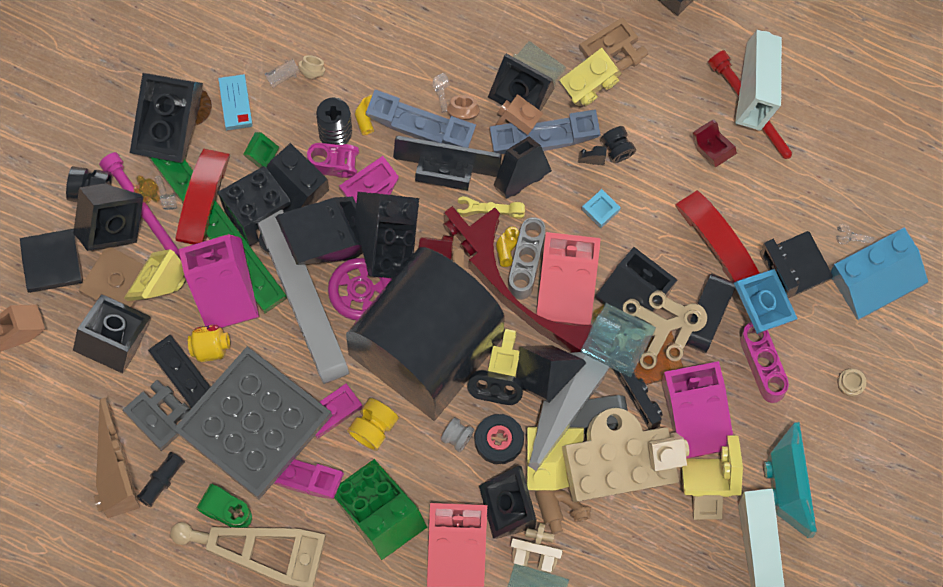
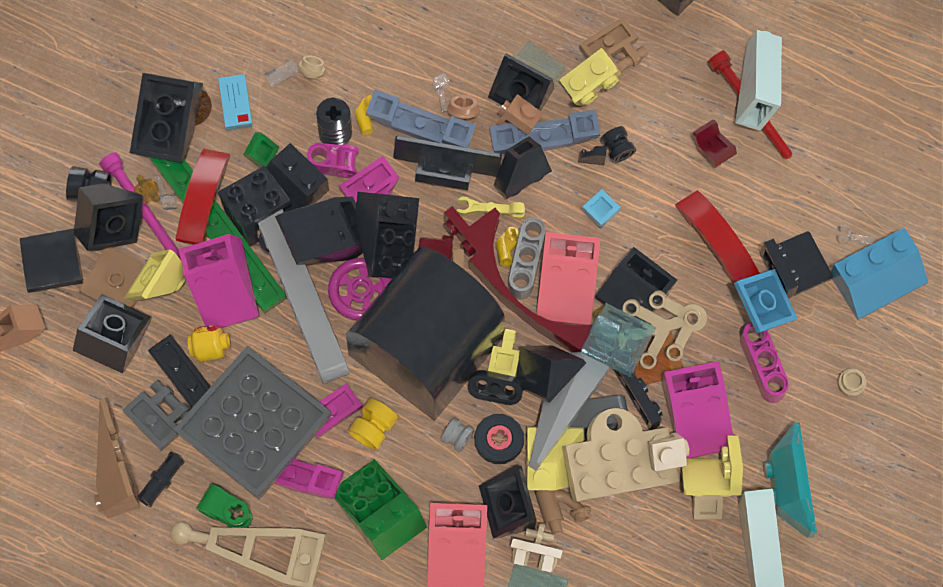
(714, 301): black beam -> none

